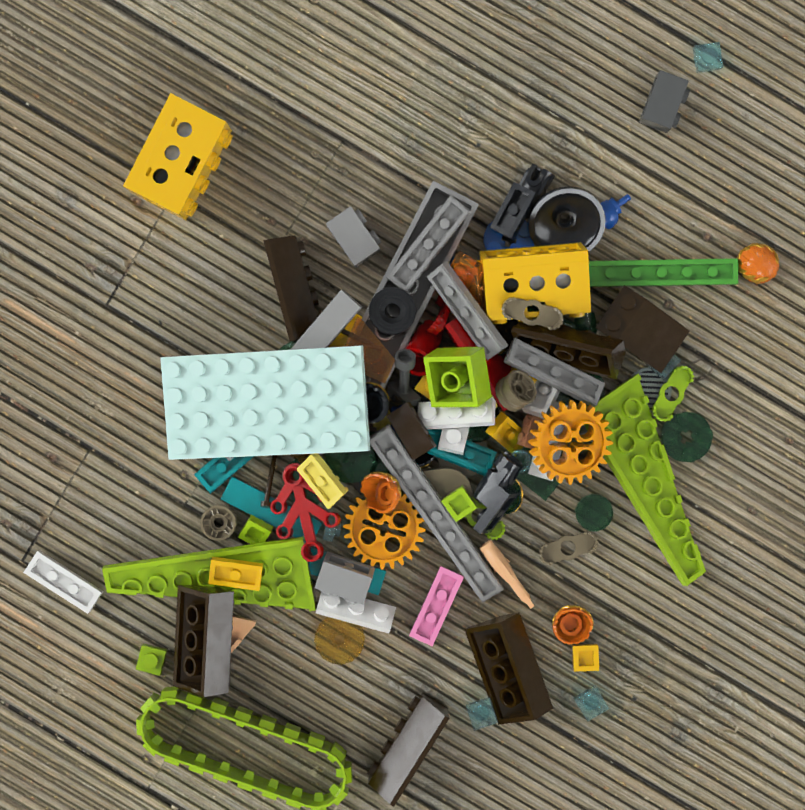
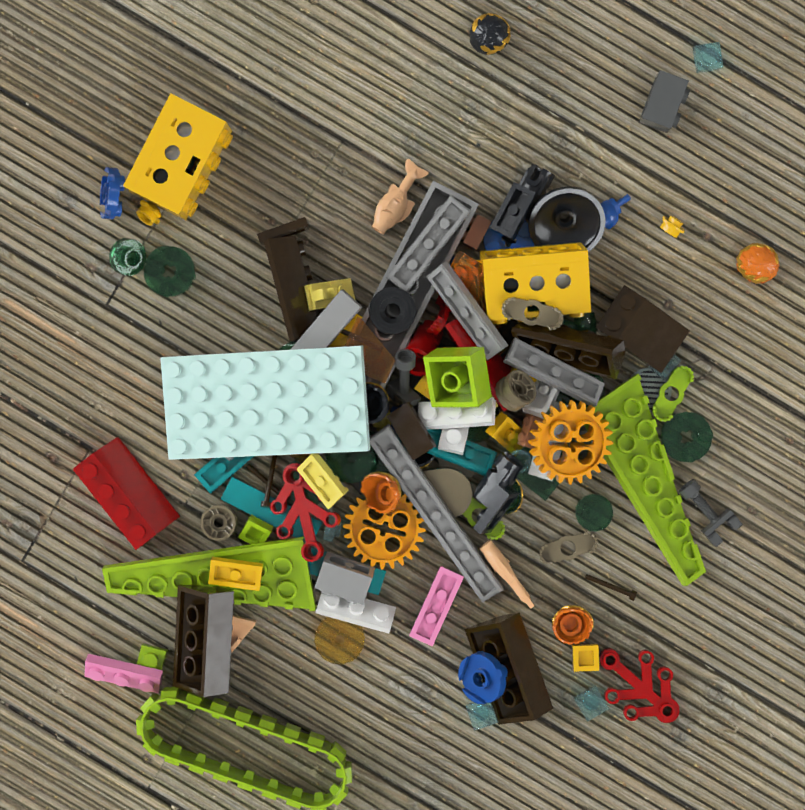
(63, 581): white plate -> none
(109, 193): none -> blue plate
(123, 673): none -> bright pink plate
(126, 492): none -> red slope
(127, 257): none -> clear green plate
(148, 213): none -> yellow plate
(184, 272): none -> clear green plate
(262, 478): none -> dark brown piece
(284, 230): none -> dark brown tile
(322, 293): none -> light yellow plate
(353, 236): light grey brick -> none
(394, 205): none -> light nougat animal
(408, 747): slope -> none
(459, 503): lime plate -> none
(476, 233): none -> nougat piece
(489, 34): none -> black hair
(494, 674): none -> blue plate
(632, 595): none -> dark brown piece
(643, 688): none -> red plant
(663, 272): bright green plate -> none
(672, 226): none -> yellow plate
(691, 491): none -> dark grey bar

